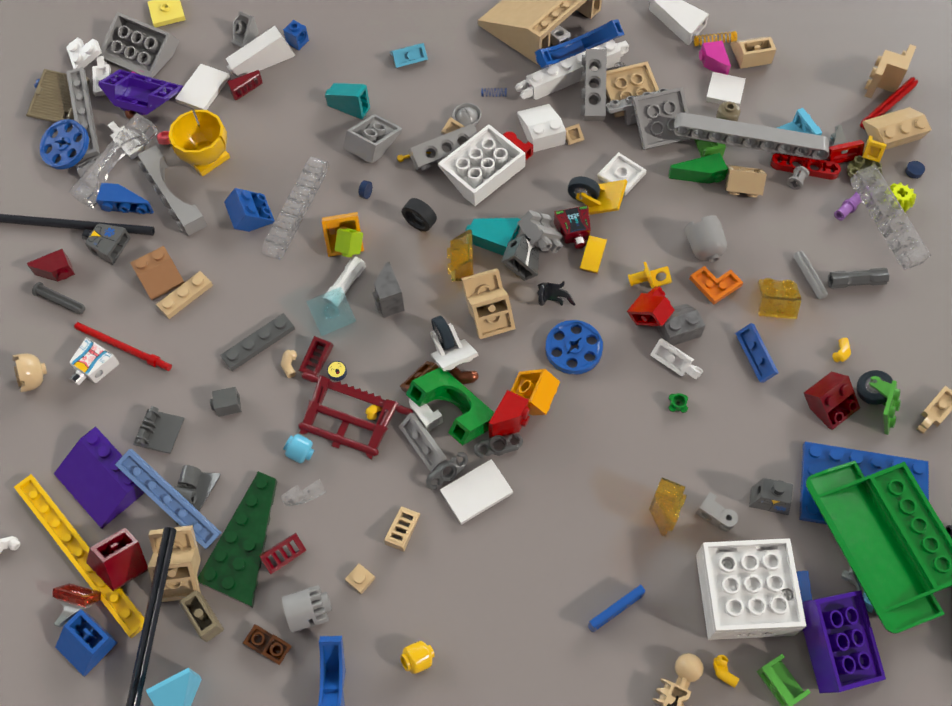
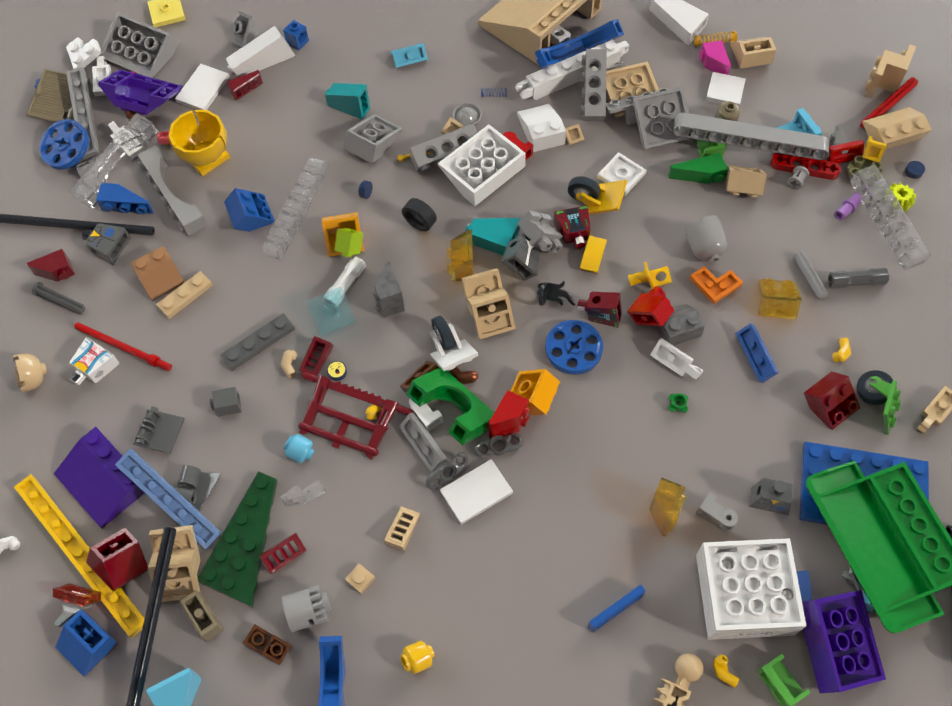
(602, 308): none -> dark red torso

